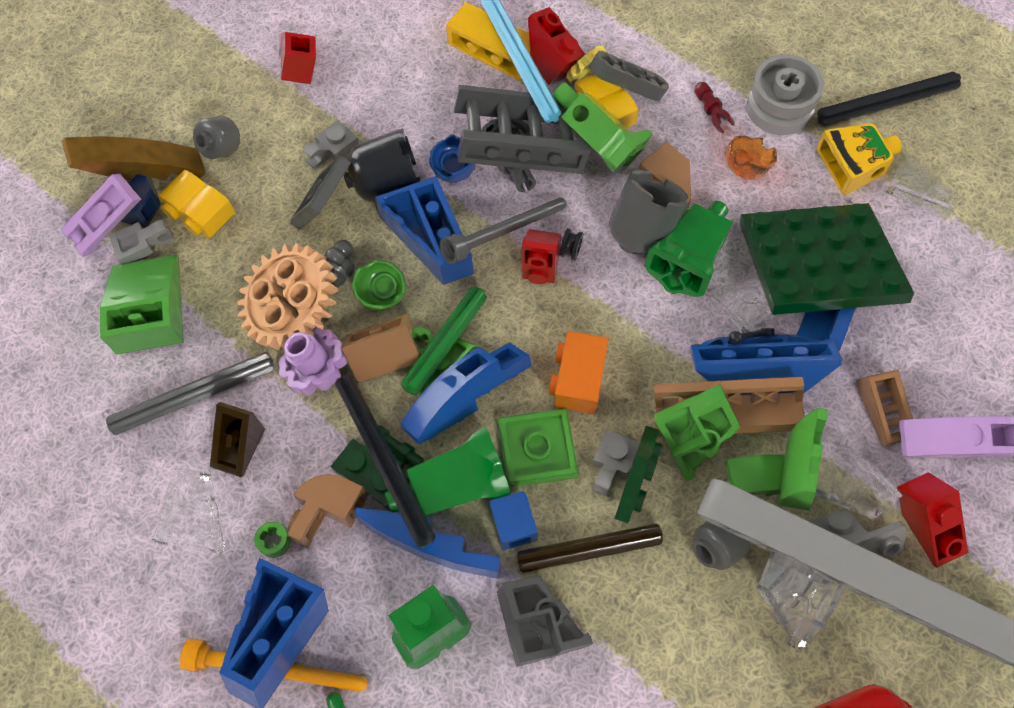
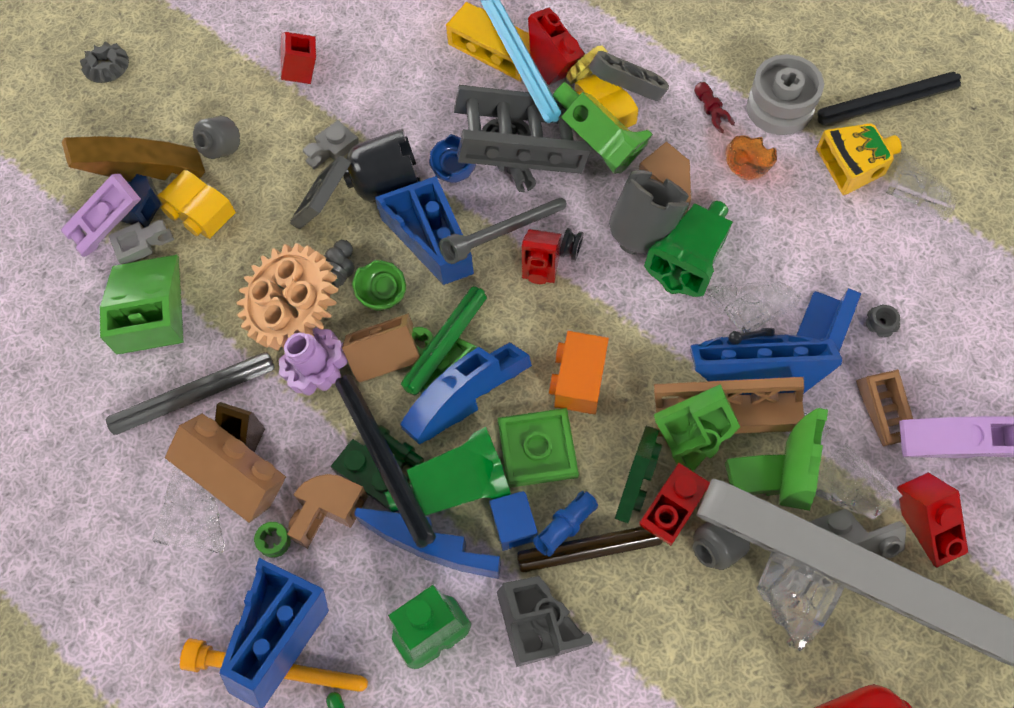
(105, 71): none -> dark grey gear
(225, 467): none -> medium nougat brick
(565, 523): none -> blue pin
(614, 458): light grey plate -> none
(674, 504): none -> red slope
(824, 259): dark green plate -> none
(886, 313): none -> dark grey plate

